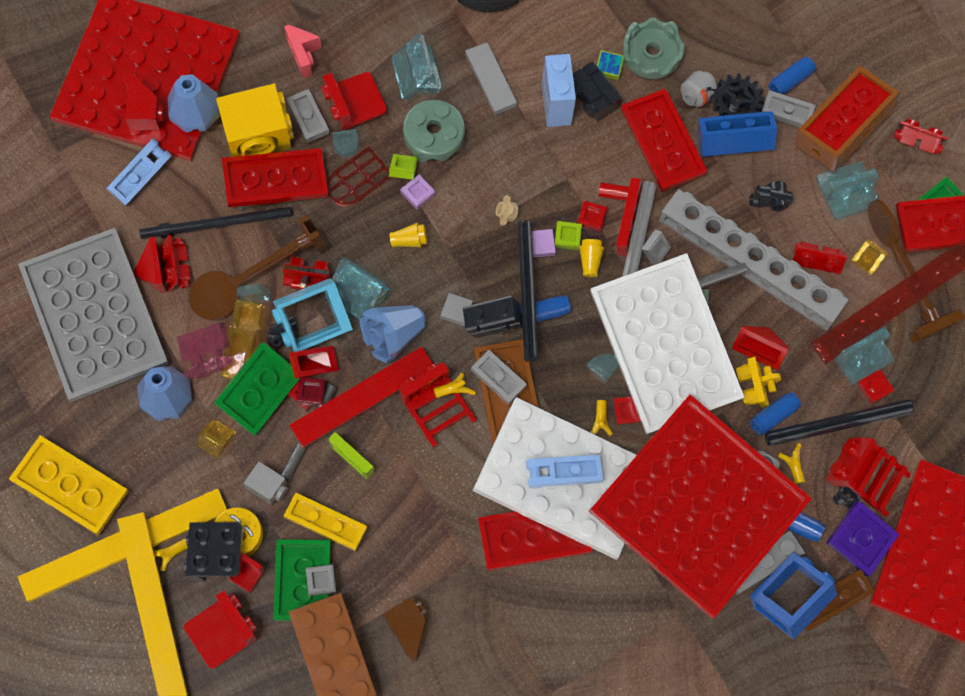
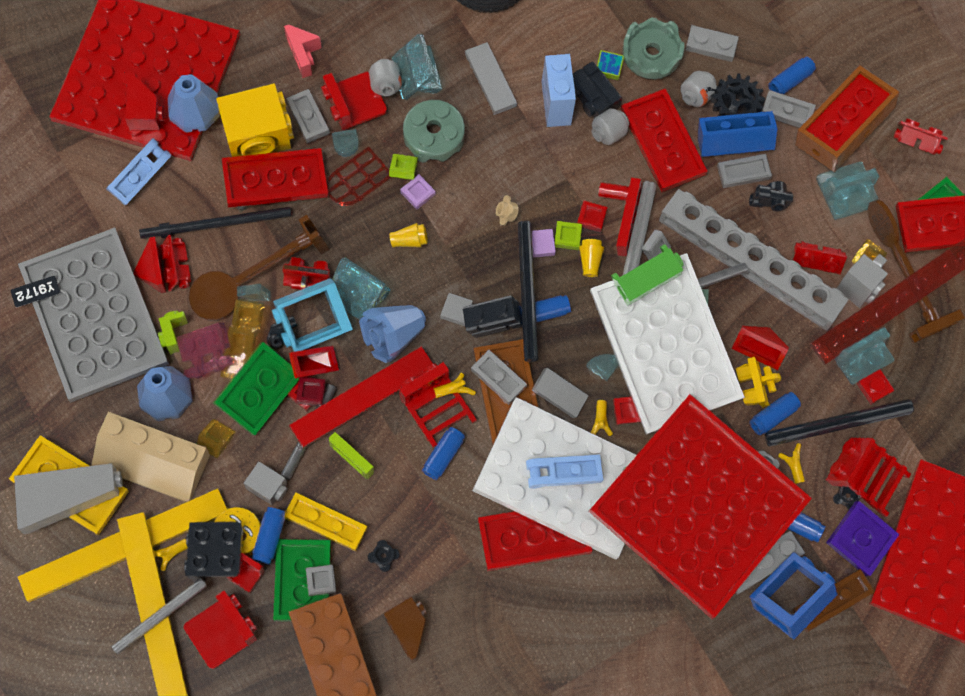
(35, 291): none -> black sticker
(62, 493): none -> light grey slope
(150, 457): none -> tan slope
(159, 616): none -> flat silver bar
(167, 336): none -> lime bracket
(268, 535): none -> blue piece
(383, 548): none -> black plate
(385, 77): none -> light grey head
(443, 453): none -> blue piece
(560, 392): none -> light grey tile
(610, 126): none -> light grey head
(649, 276): none -> bright green brick
(711, 43): none -> light grey plate
(744, 171): none -> light grey tile
(864, 280): none -> light grey brick

